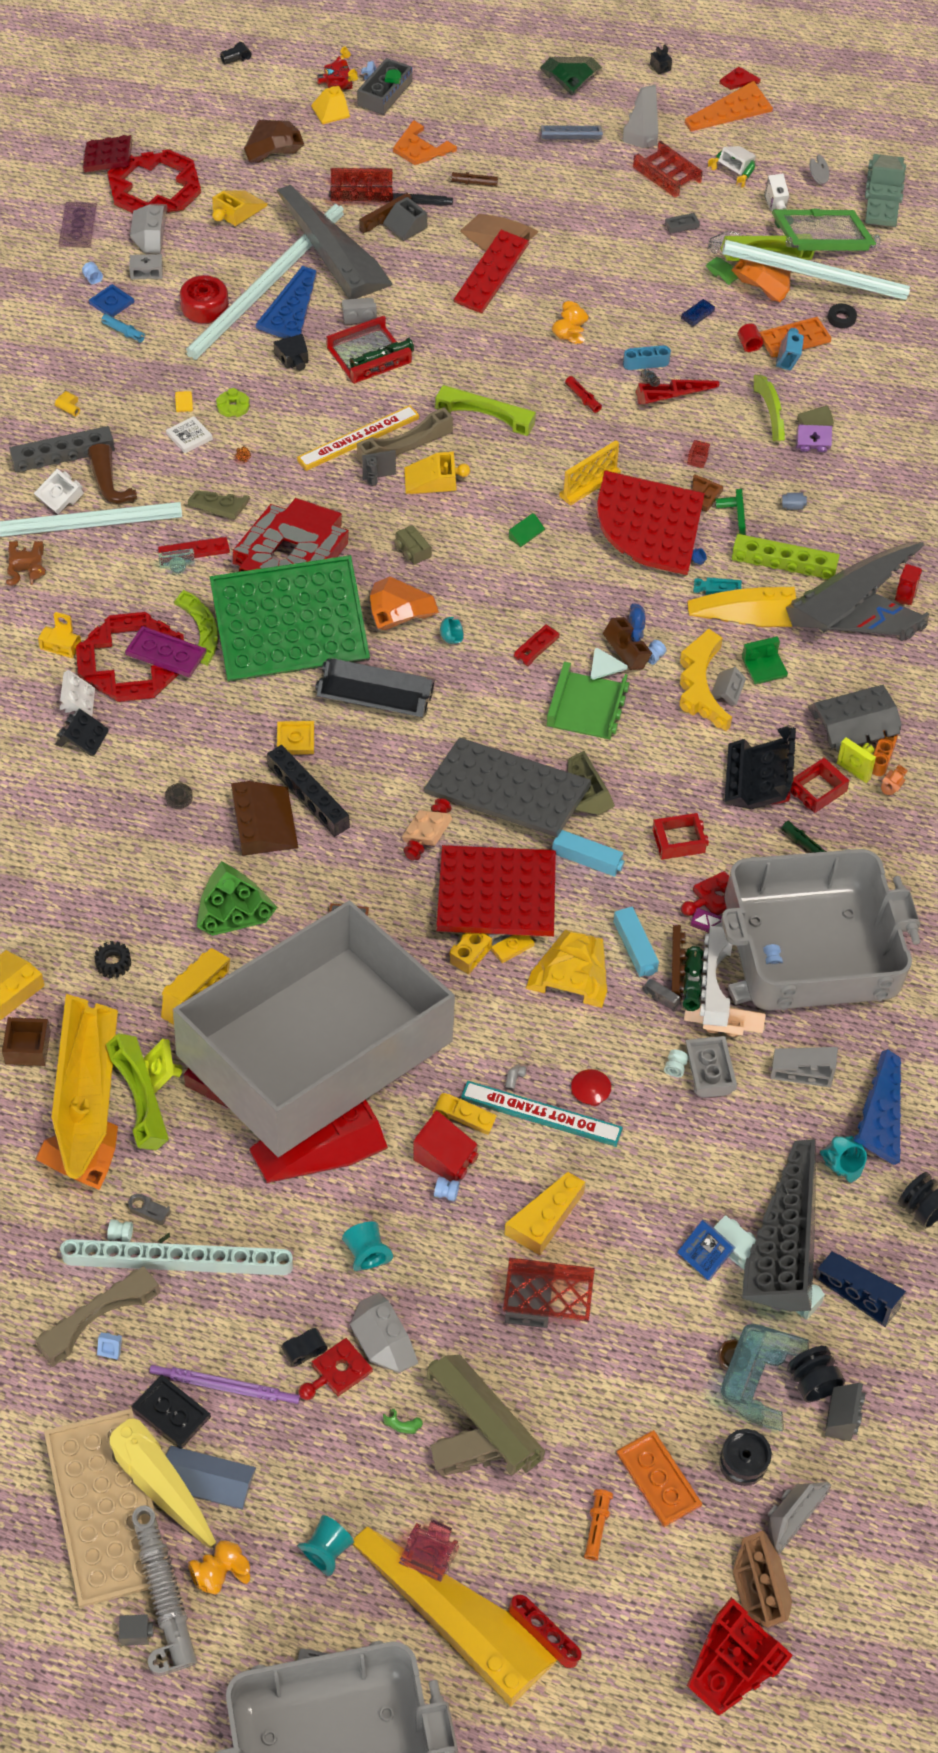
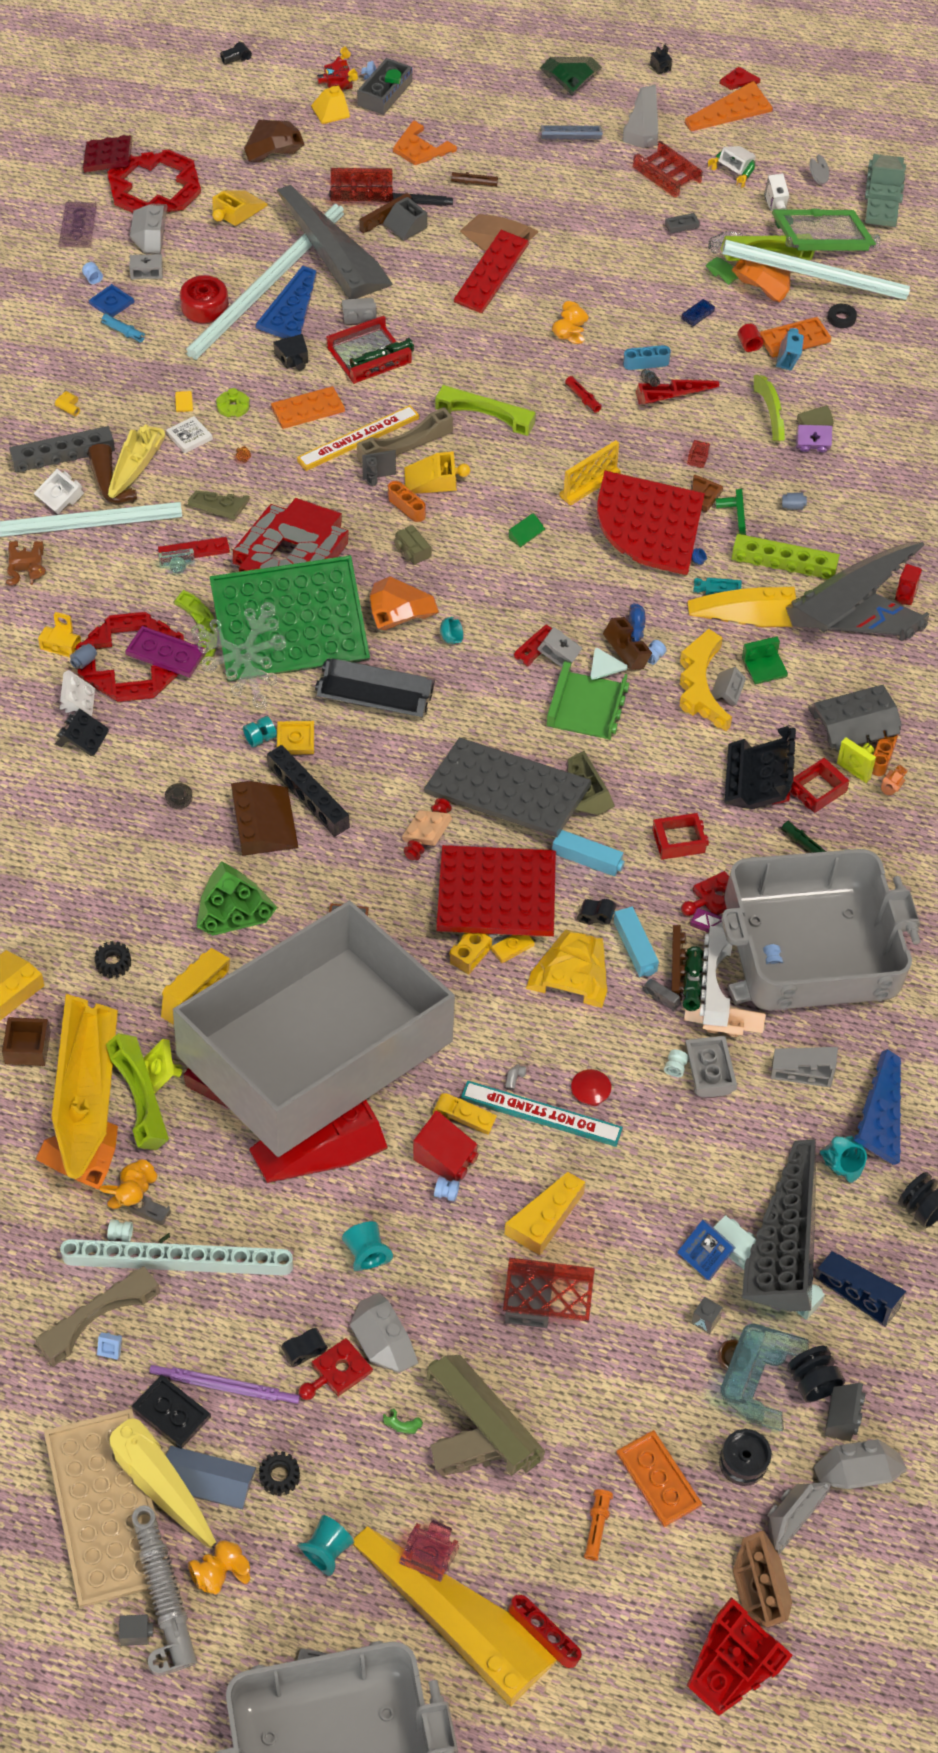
(83, 656): none -> sand blue brick
(133, 1183): none -> light orange animal
(135, 456): none -> light yellow piece
(249, 672): none -> clear plant
(259, 731): none -> teal wheel
(279, 1461): none -> black tyre
(307, 407): none -> orange plate
(406, 501): none -> orange beam
(559, 647): none -> light grey brick
(596, 911): none -> black axle
(707, 1315): none -> dark grey brick
(860, 1465): none -> light grey wedge

